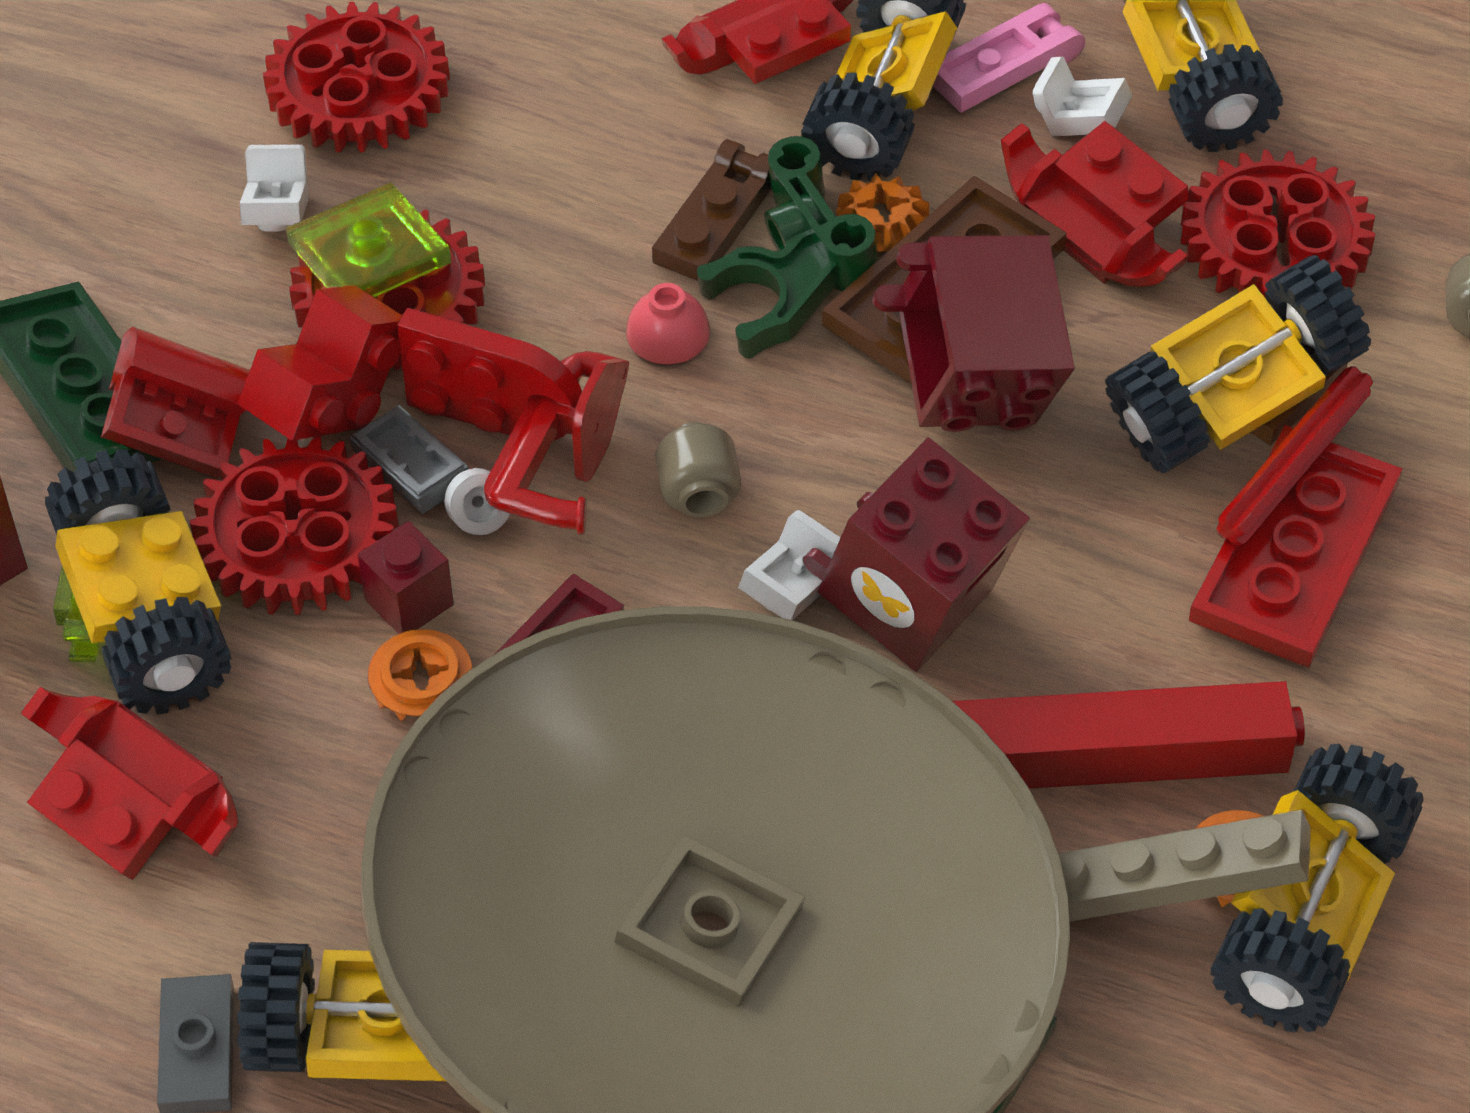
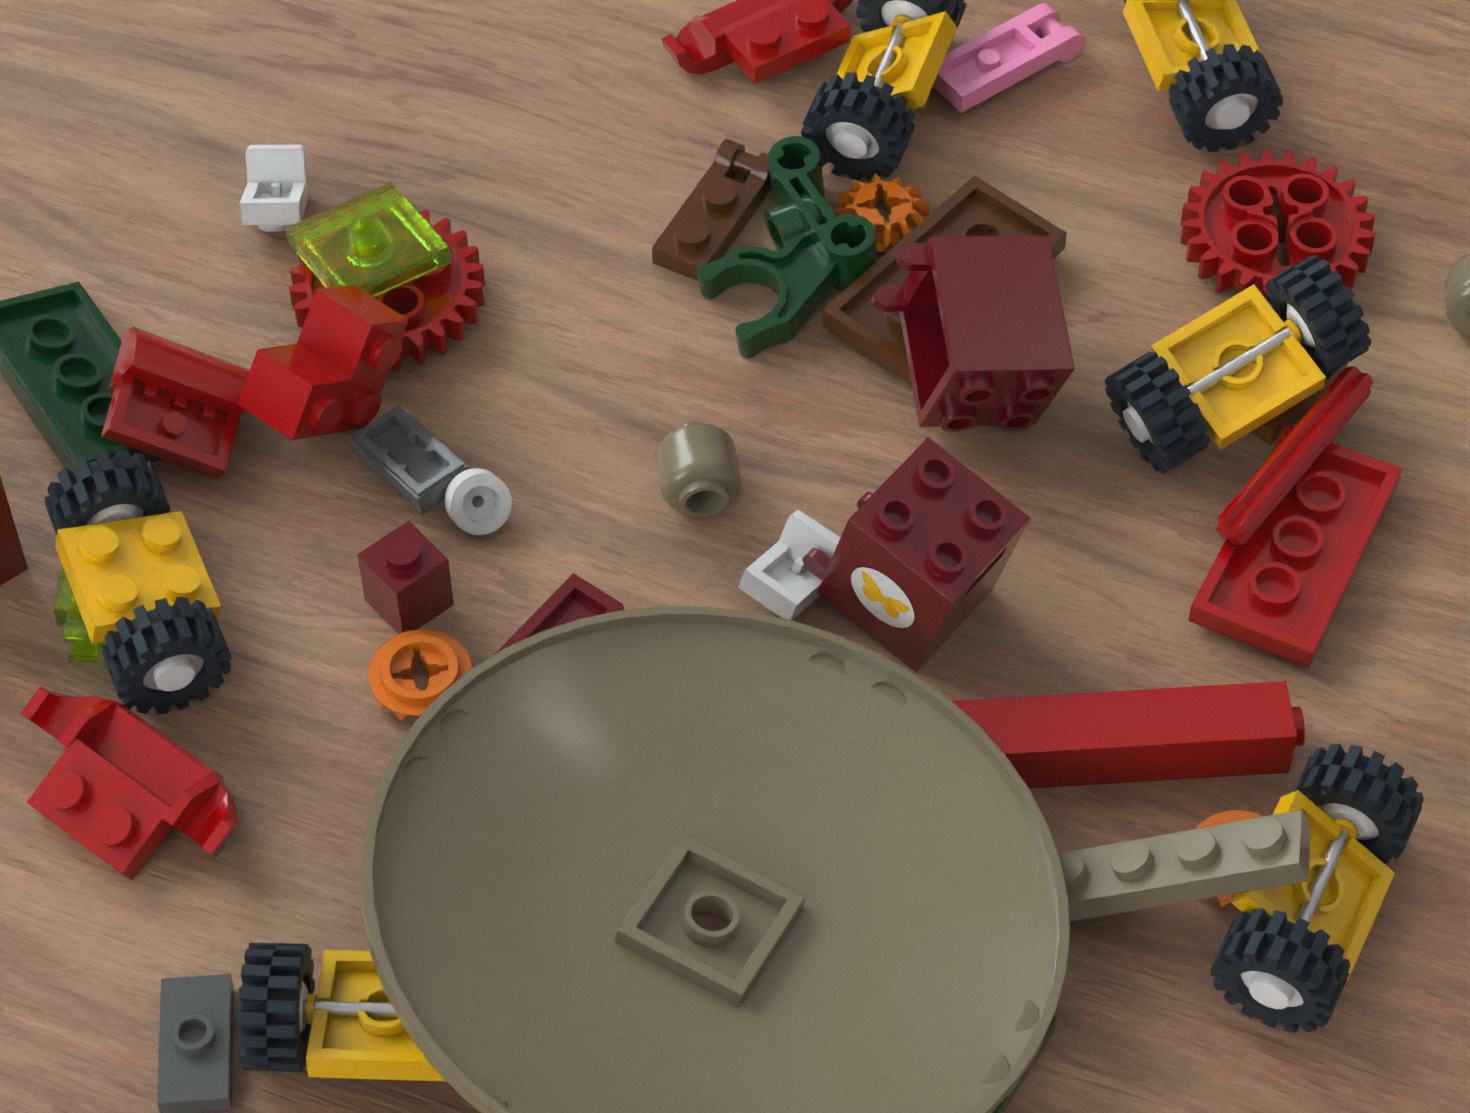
(291, 523): red gear -> none
(356, 77): red gear -> none
(519, 393): red plate -> none
(667, 325): coral brick -> none
(1078, 105): white bracket -> none
(1104, 198): red plate -> none

